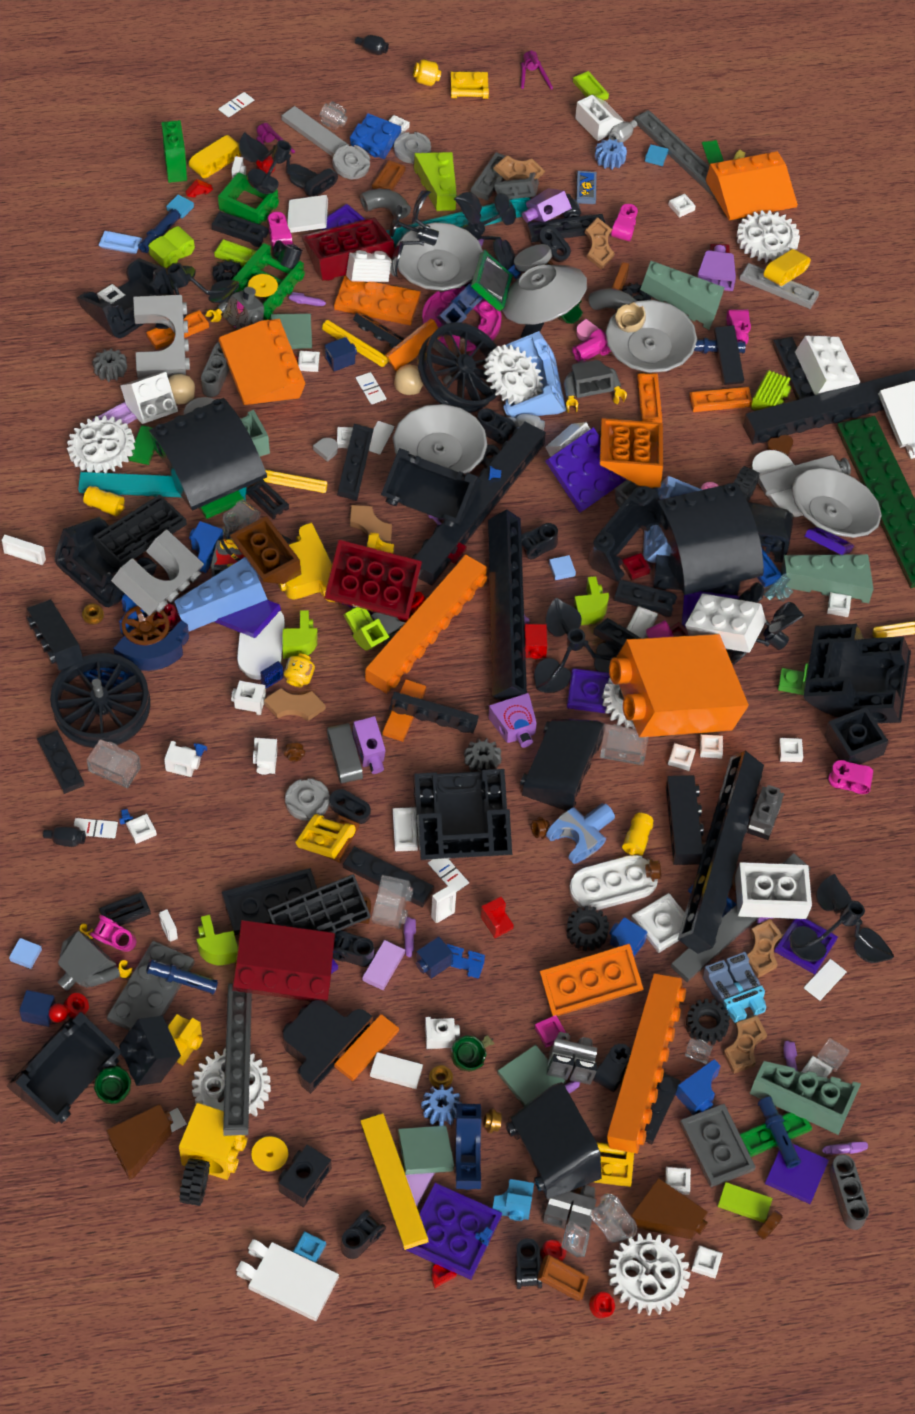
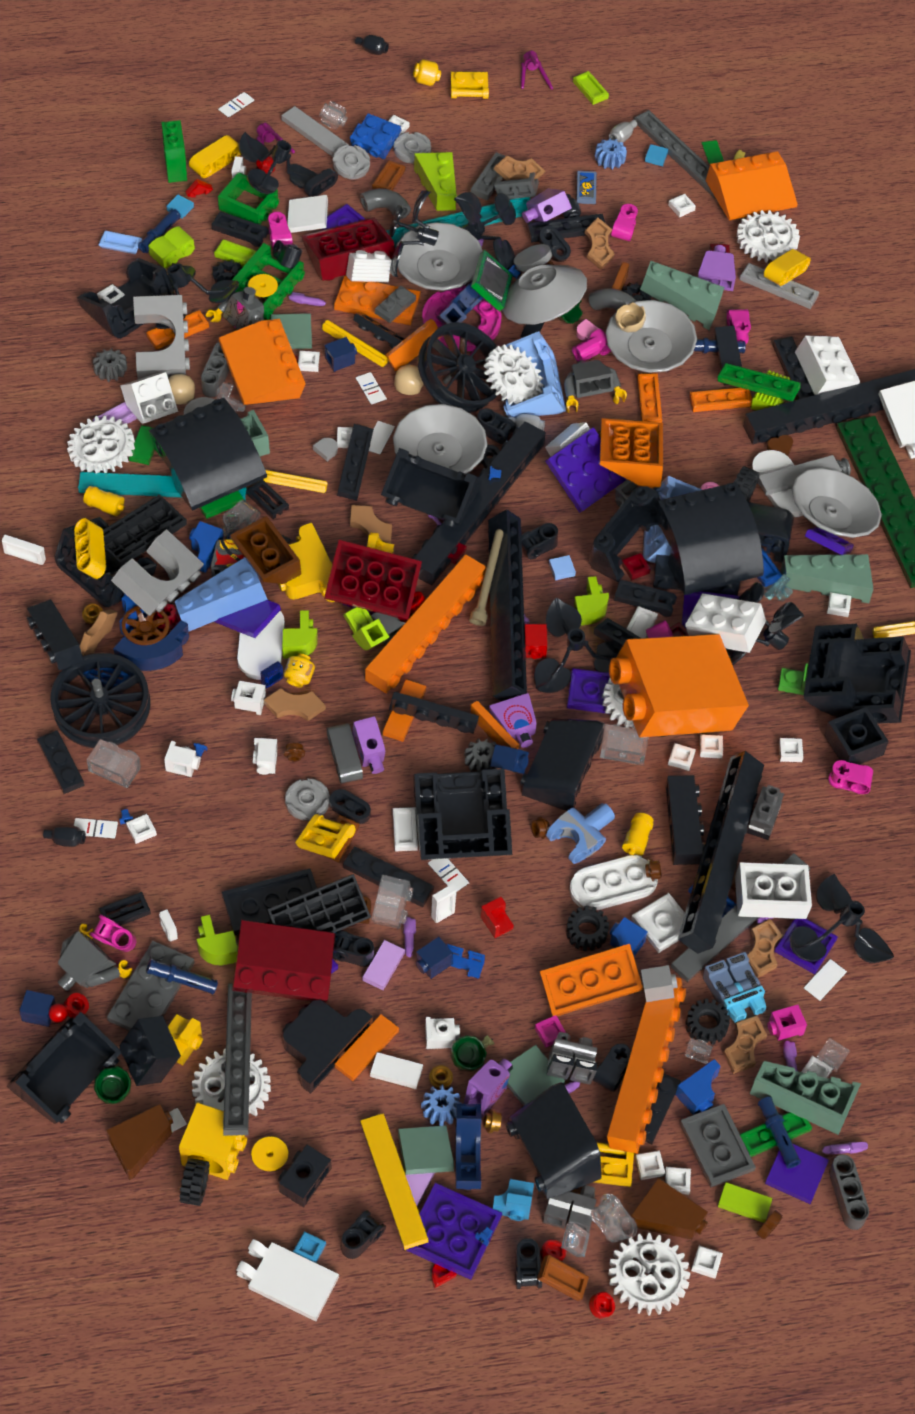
(25, 953): light blue tile -> none
(90, 548): none -> yellow beam
(99, 629): none -> medium nougat tile
(224, 392): none -> clear bracket
(395, 304): none -> dark grey plate
(479, 615): none -> dark tan piece
(488, 1084): none -> medium lavender torso
(492, 727): none -> orange tile
(510, 759): none -> dark blue brick
(597, 116): white slope -> none
(650, 1165): none -> white tile
(658, 983): none -> light grey brick
(759, 382): none -> green tile
(789, 1016): none -> dark pink brick

